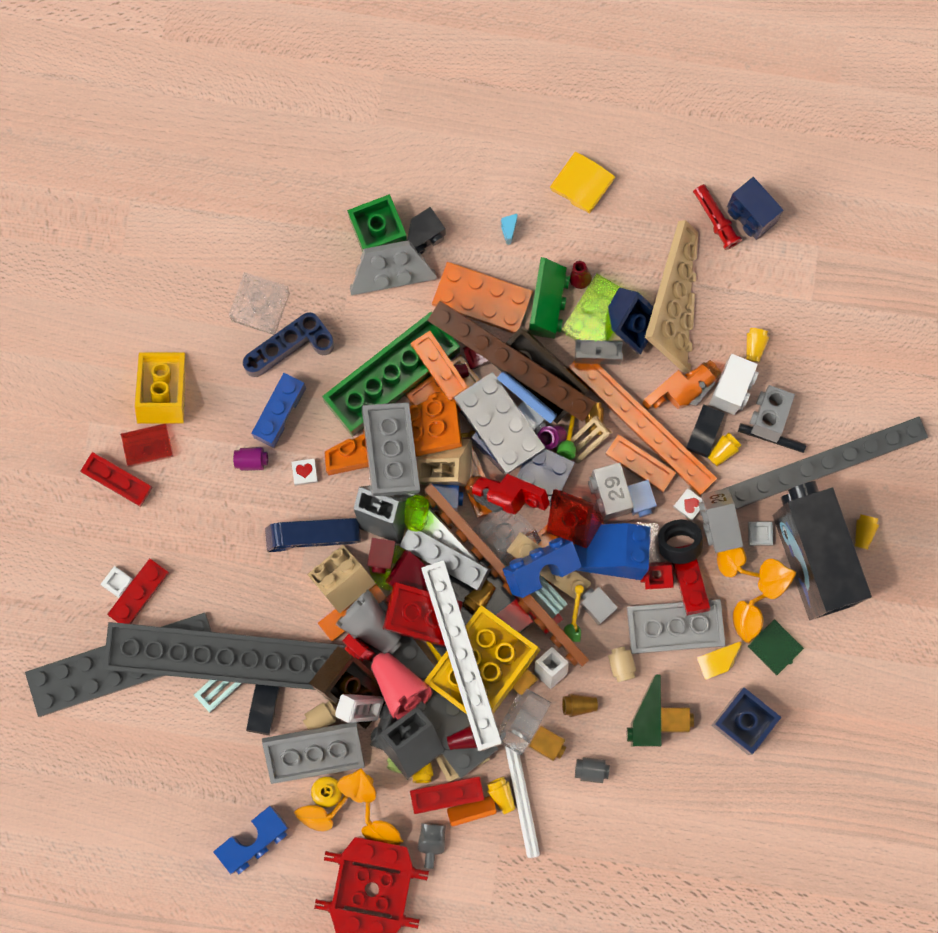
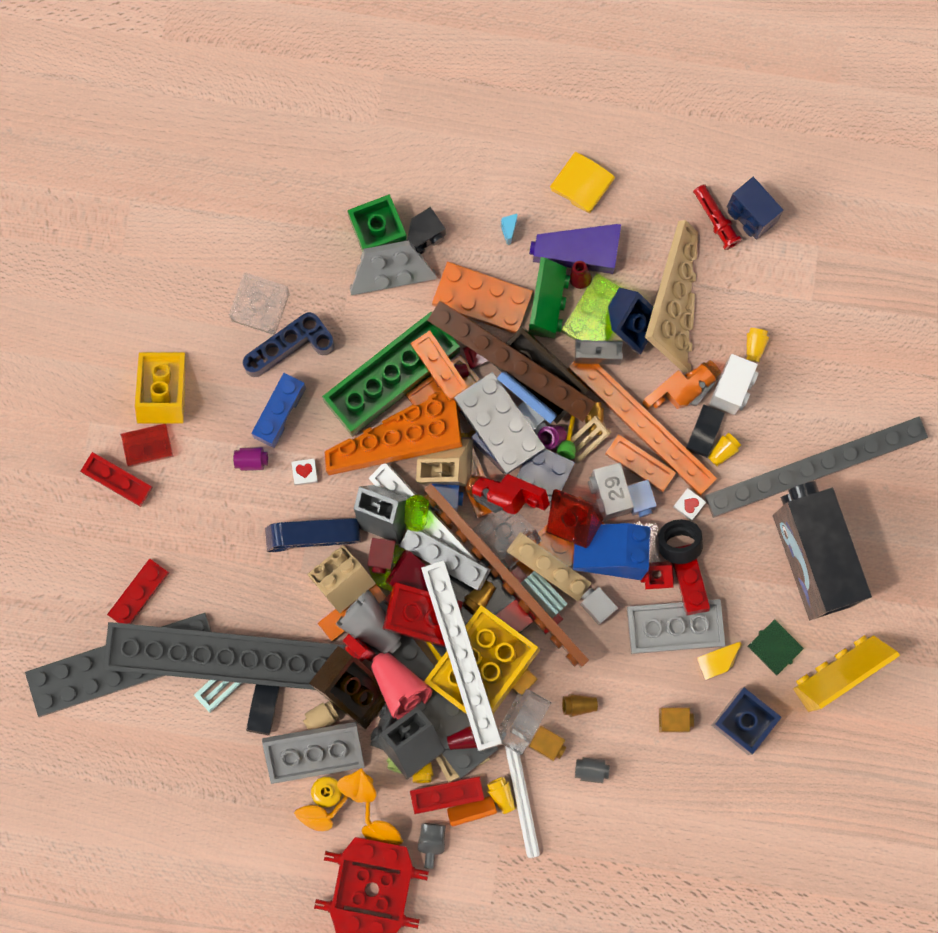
(116, 581): white tile -> none
(269, 828): blue arch -> none
(356, 708): white slope -> none
(390, 449): light grey plate -> none
(524, 572): blue arch -> none
(551, 668): white brick -> none
(573, 630): hinge -> none
(591, 245): none -> dark purple slope
(622, 664): tan brick -> none
(646, 723): dark green slope -> none
(720, 520): light grey brick -> none
(760, 533): white tile -> none
(773, 582): light orange plant -> none
(774, 414): light grey brick -> none
(785, 442): black bar -> none
(843, 673): none -> yellow slope
(865, 531): yellow cone -> none

